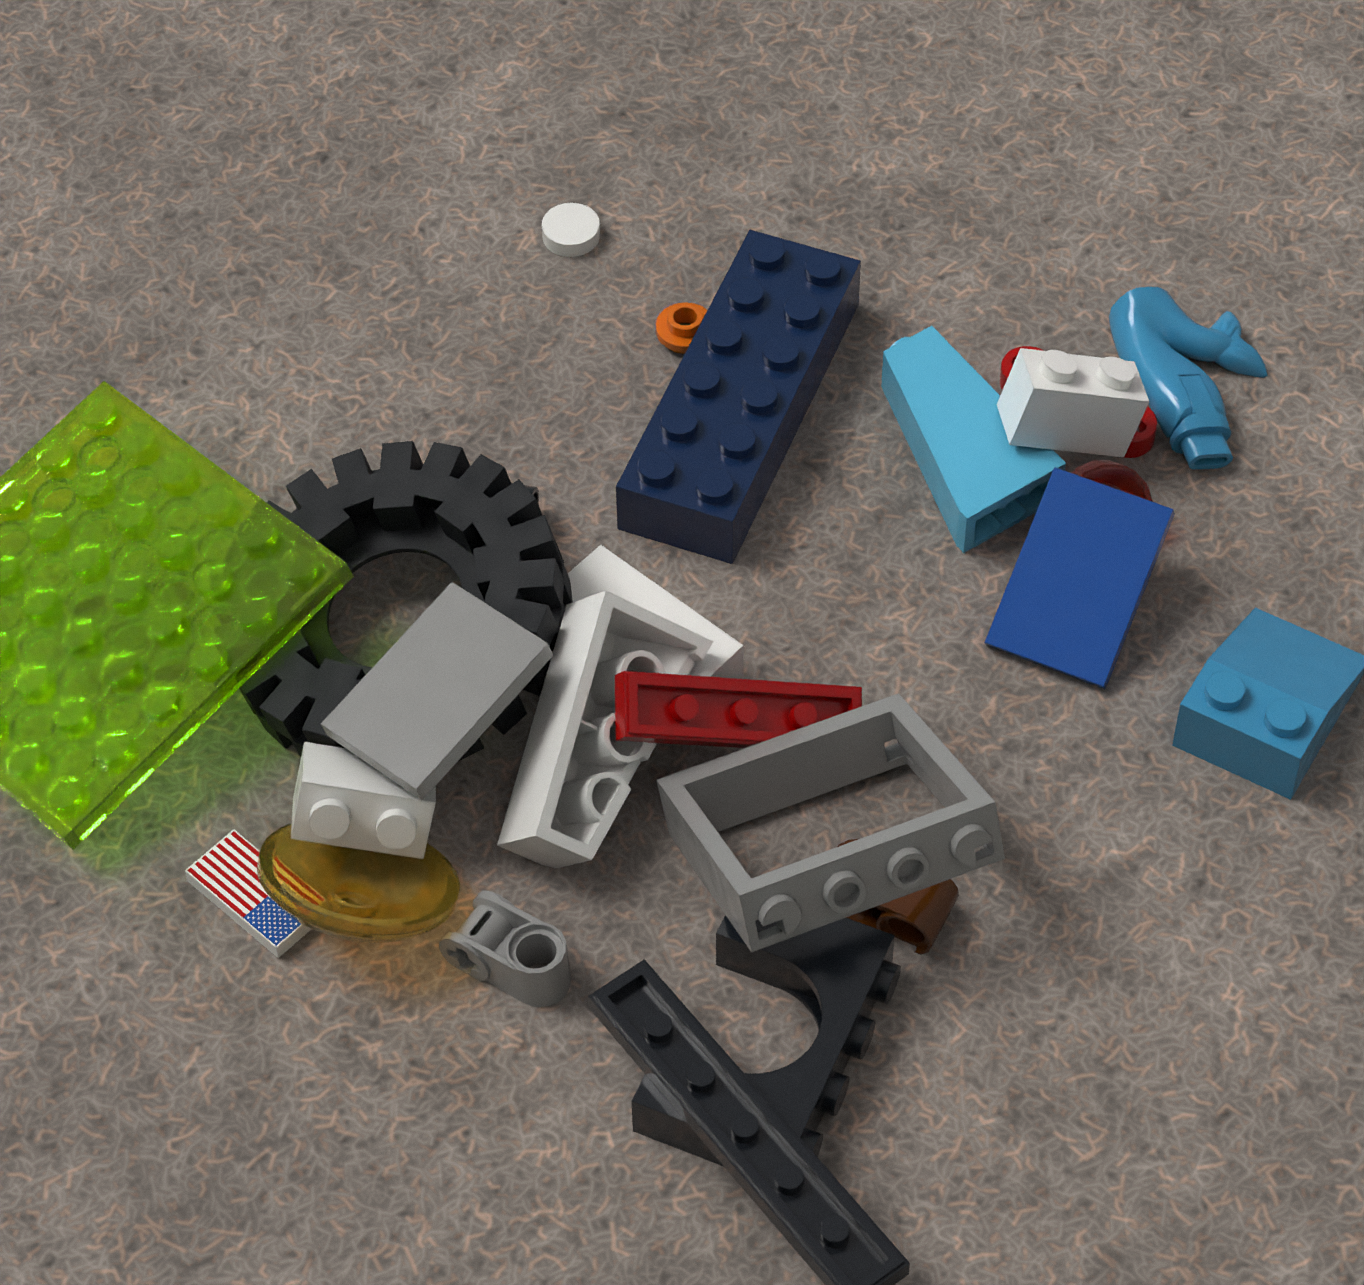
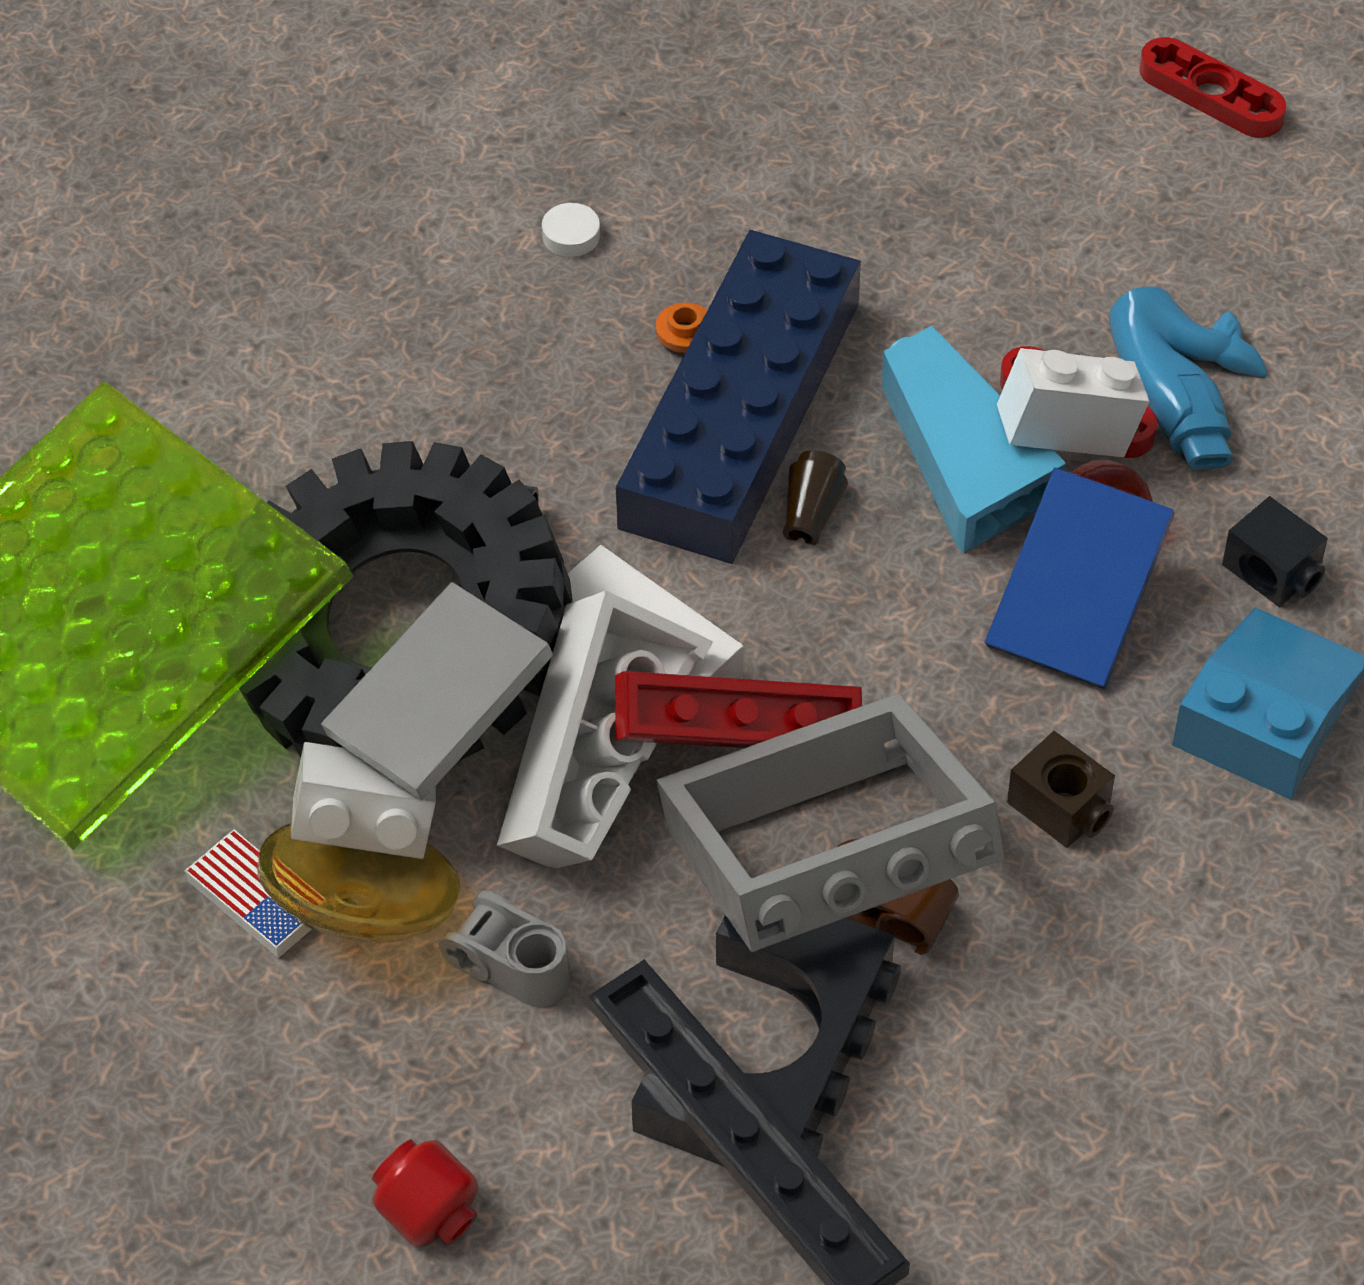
(425, 1193): none -> red head
(812, 494): none -> dark brown cone
(1062, 768): none -> dark brown brick
(1204, 69): none -> red beam
(1276, 552): none -> black brick

